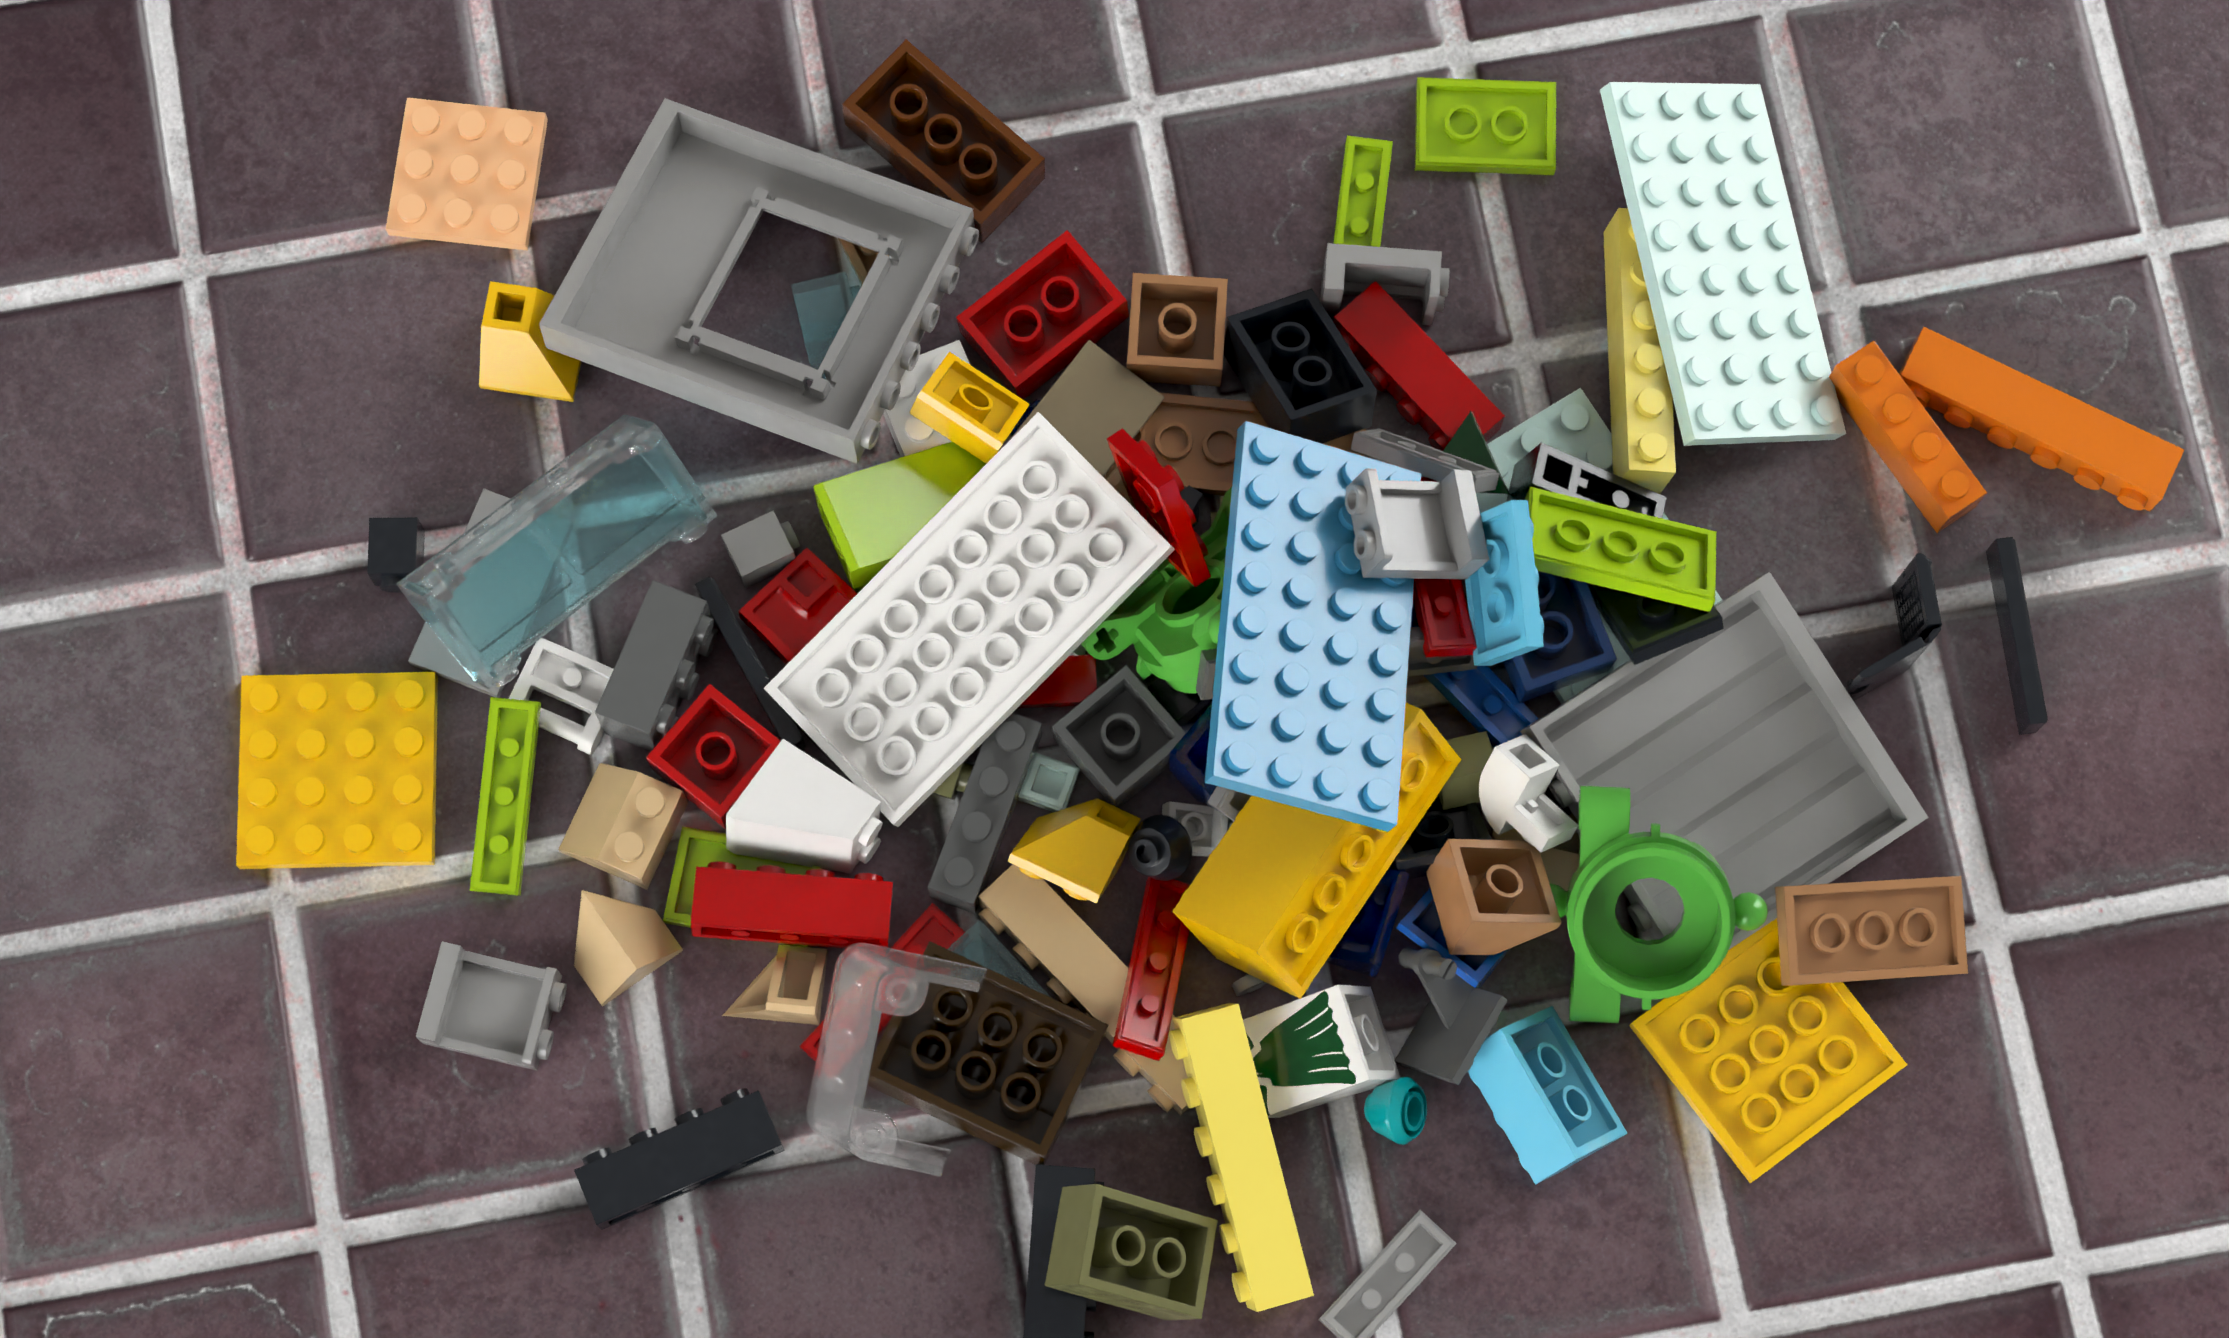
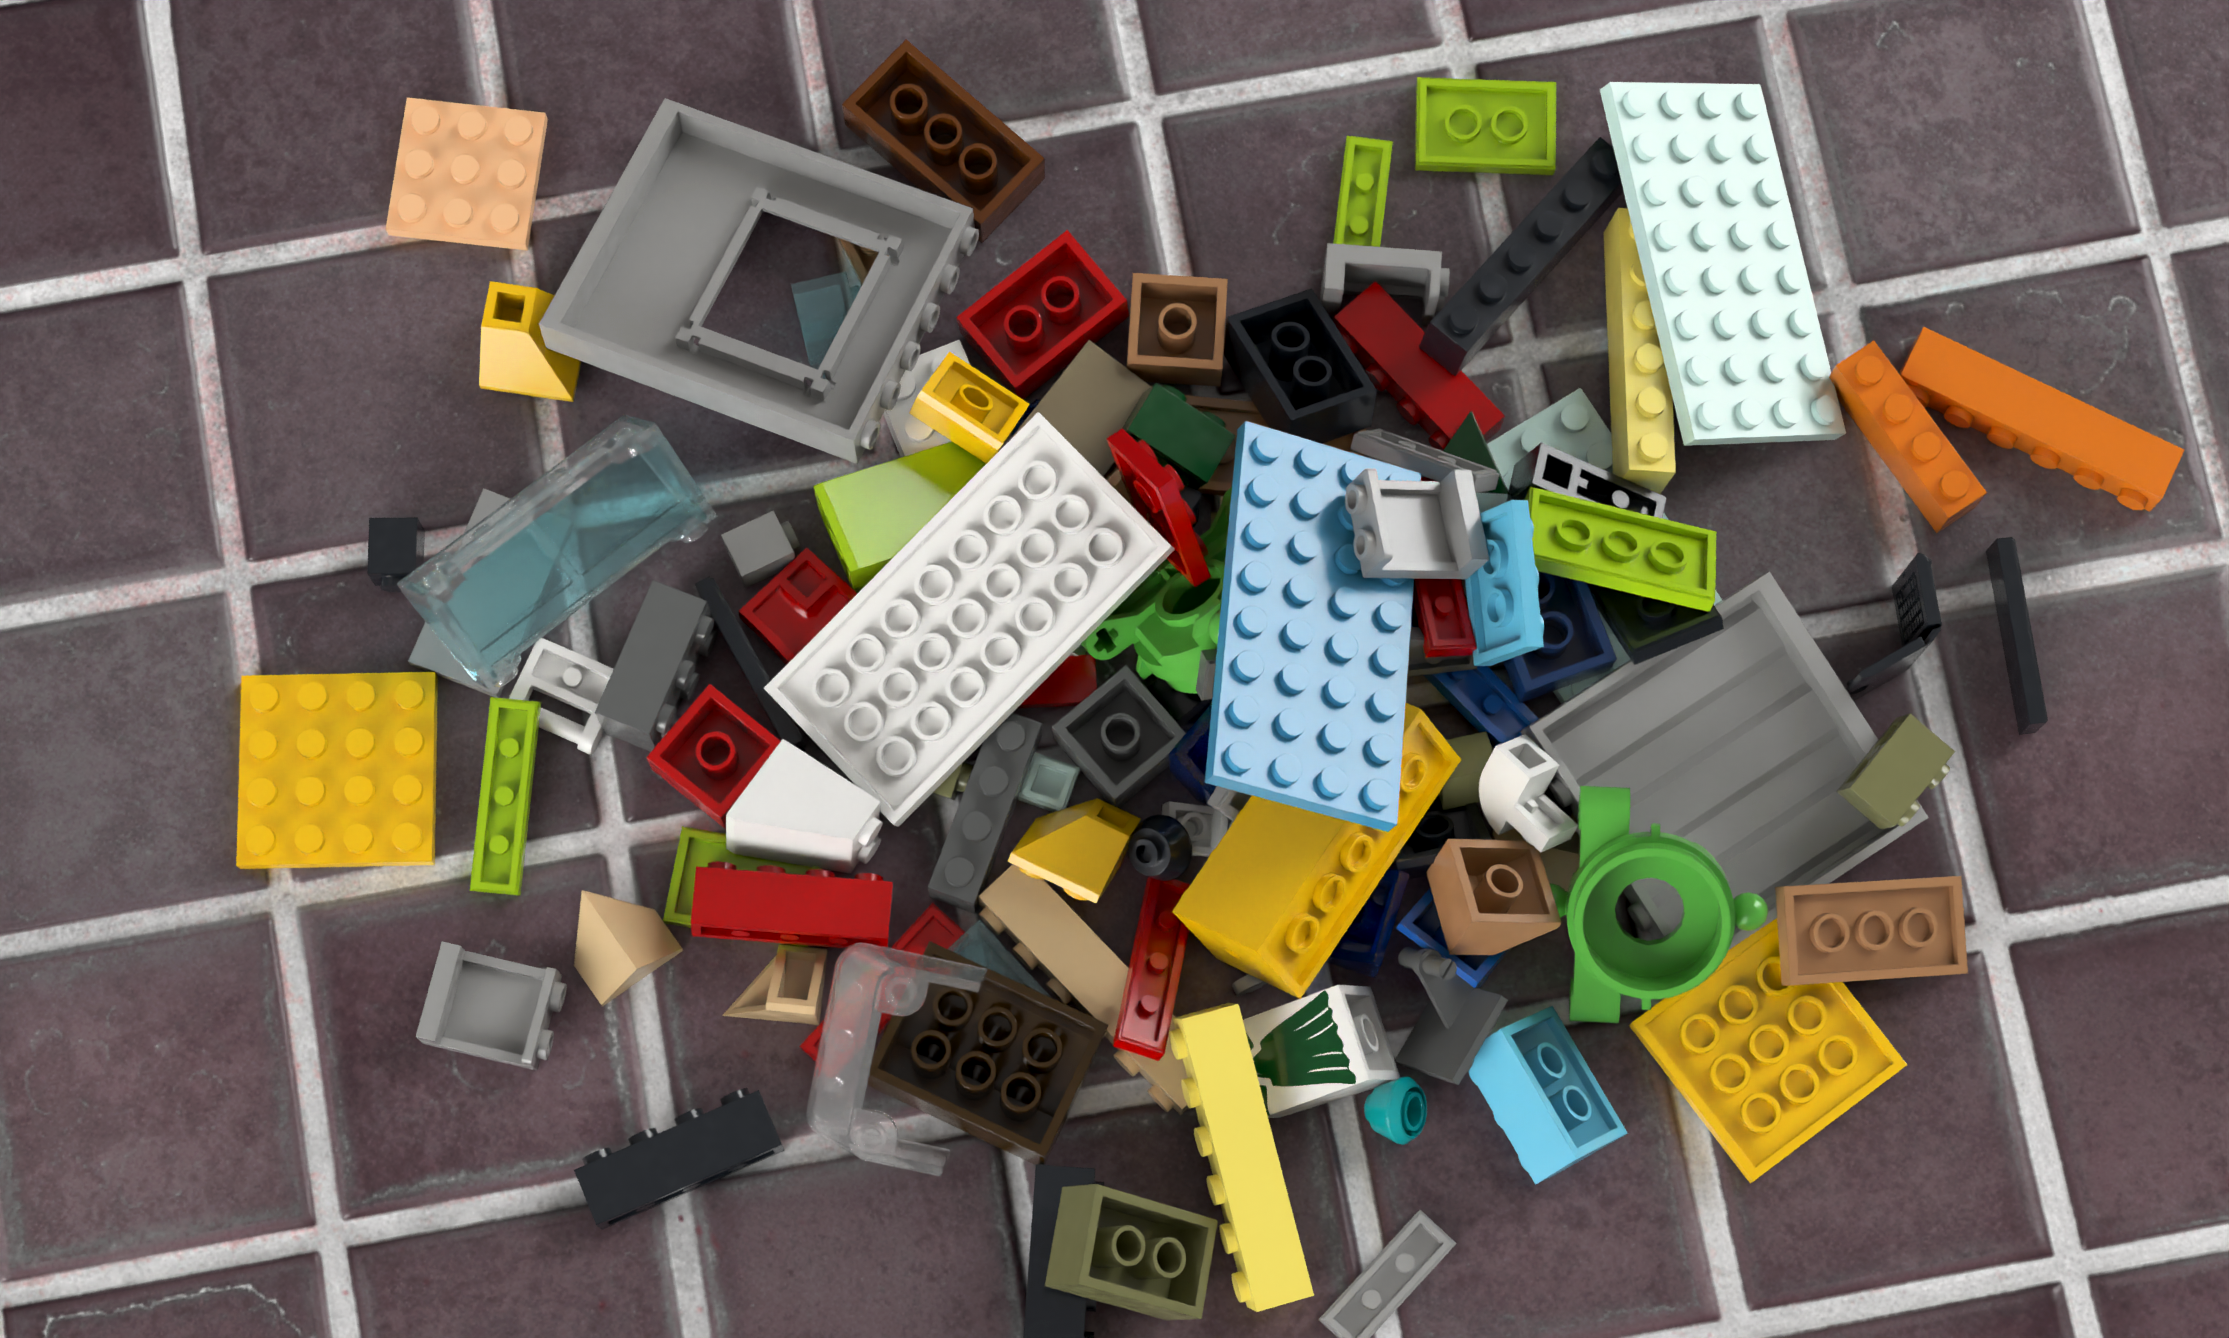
(624, 824): tan slope -> none
(1179, 434): none -> dark green brick
(1524, 259): none -> black brick
(1897, 772): none -> olive brick

